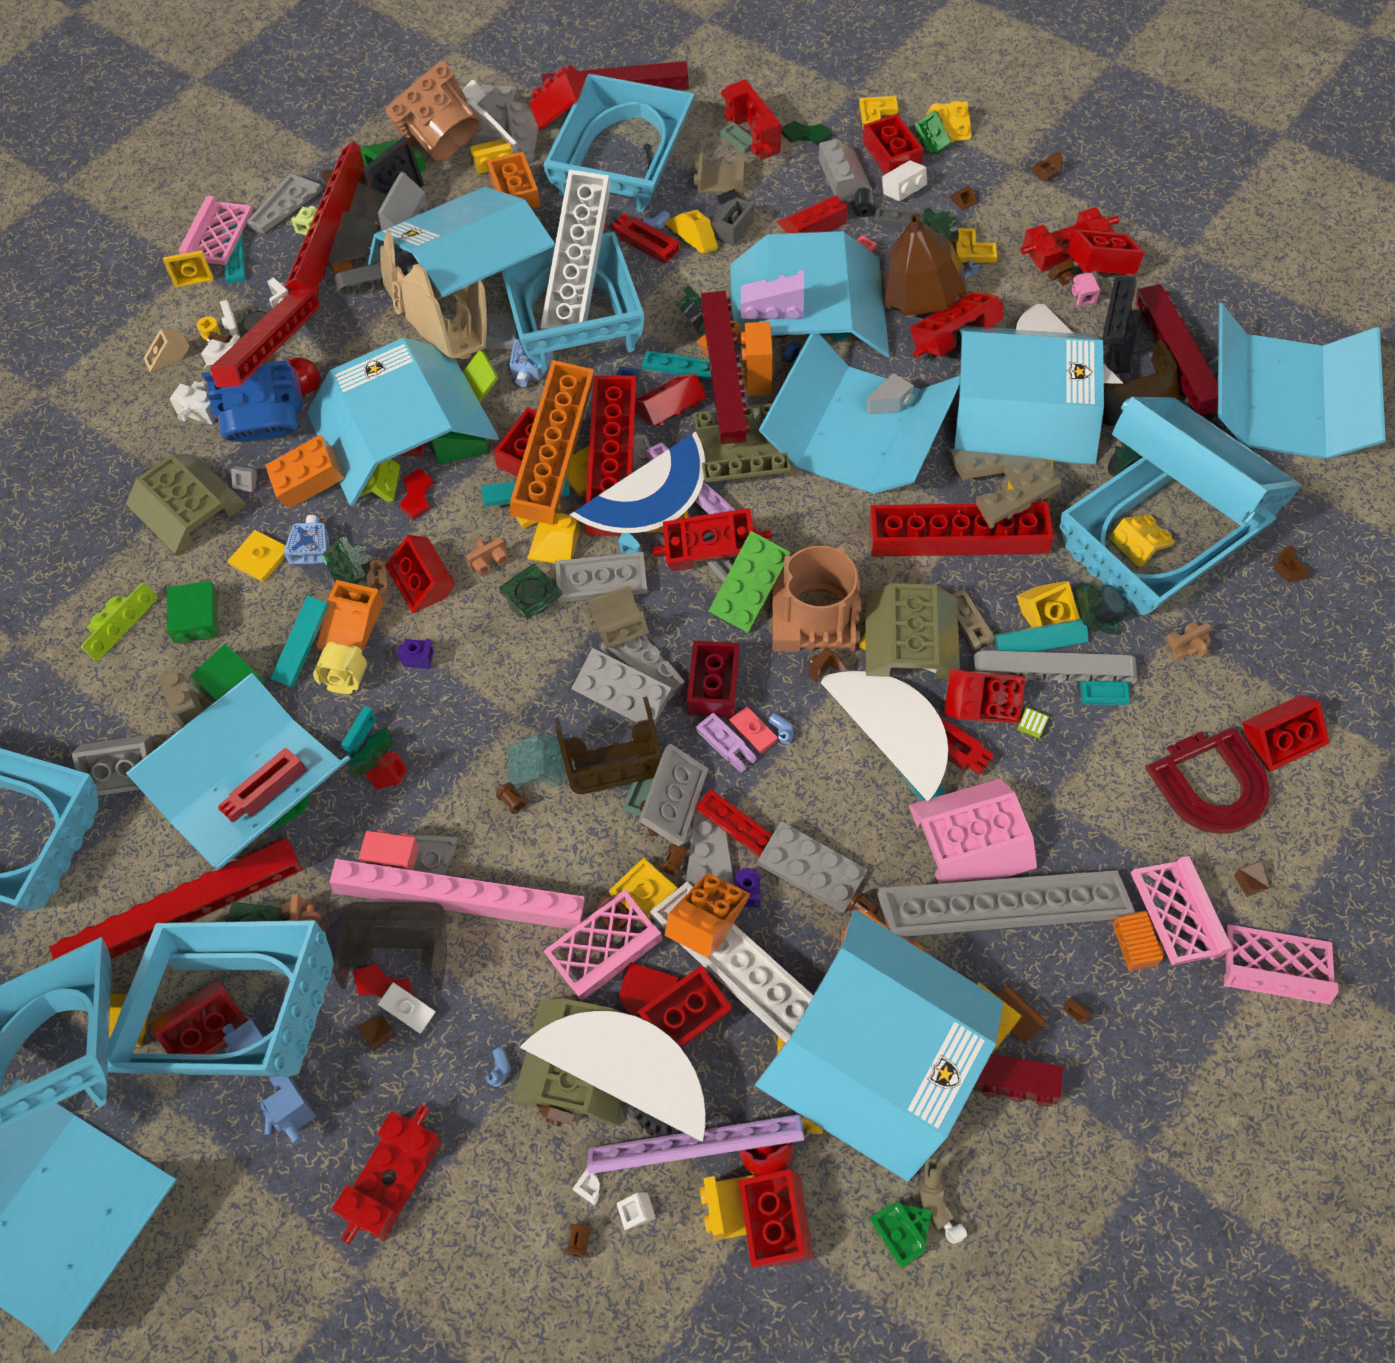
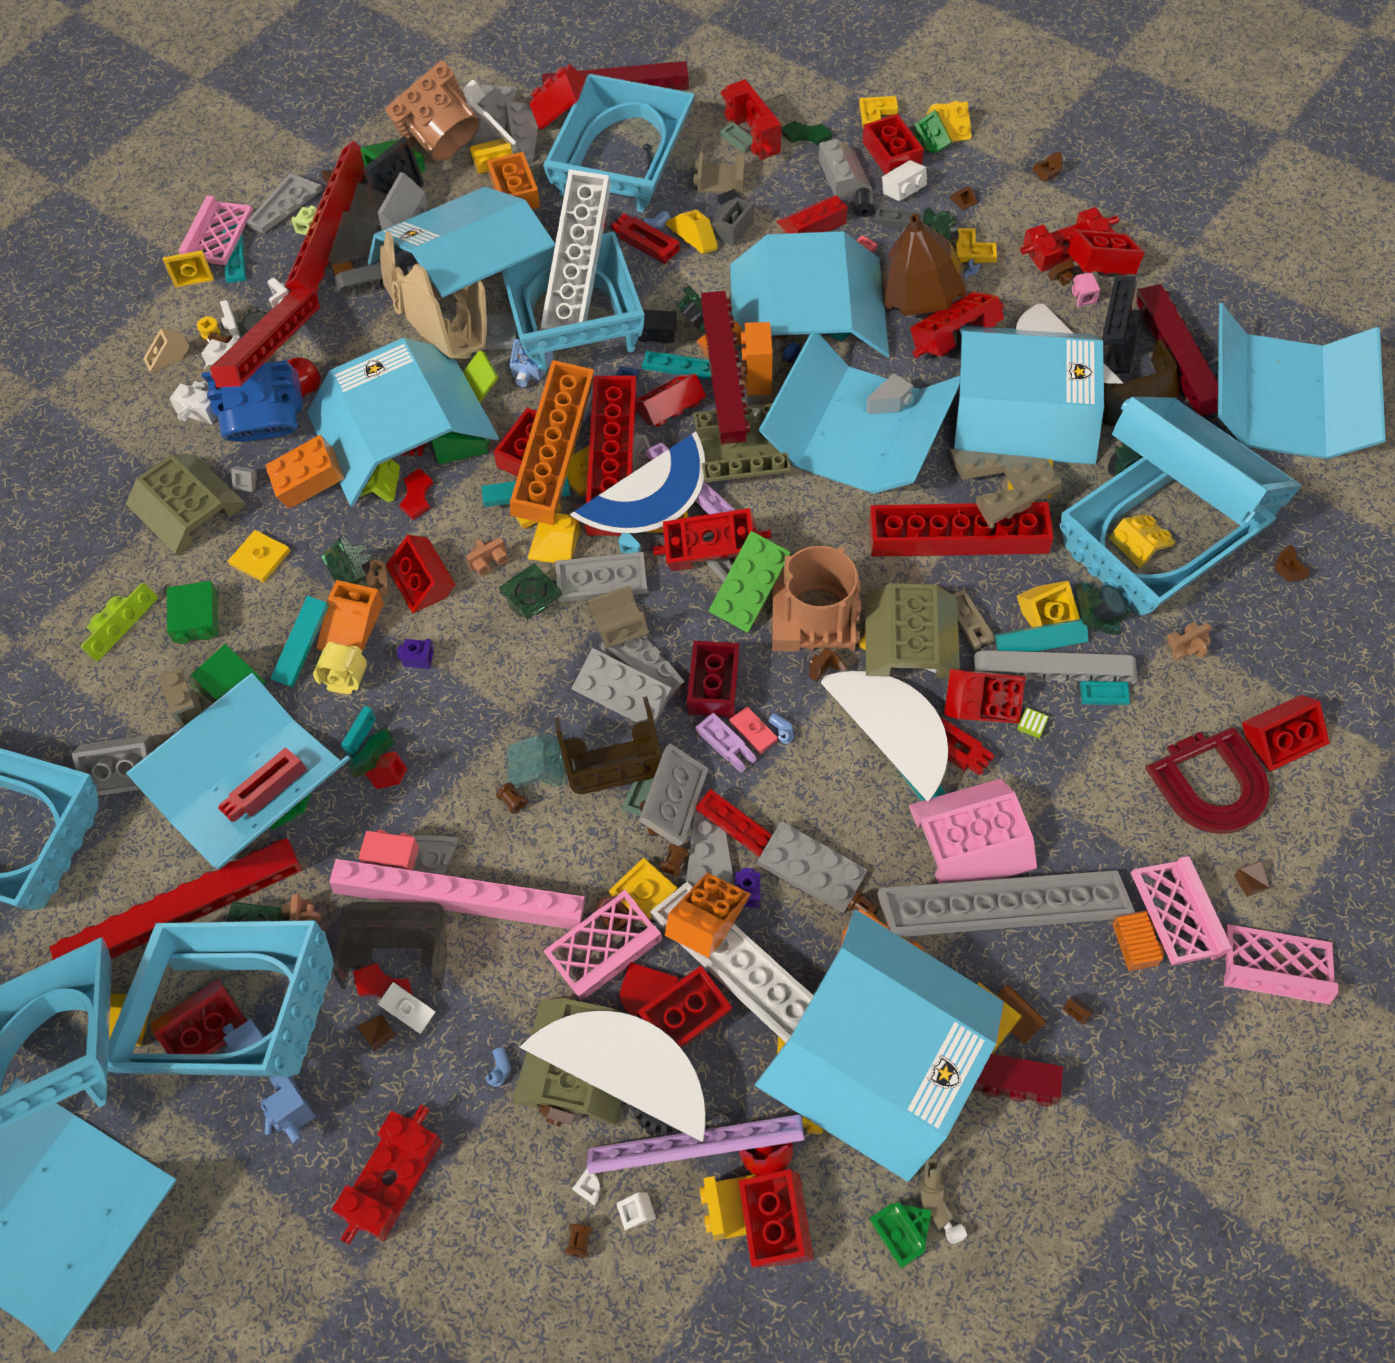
(307, 542): light blue torso -> none
(659, 326): none -> black brick
(774, 299): lavender wedge -> none

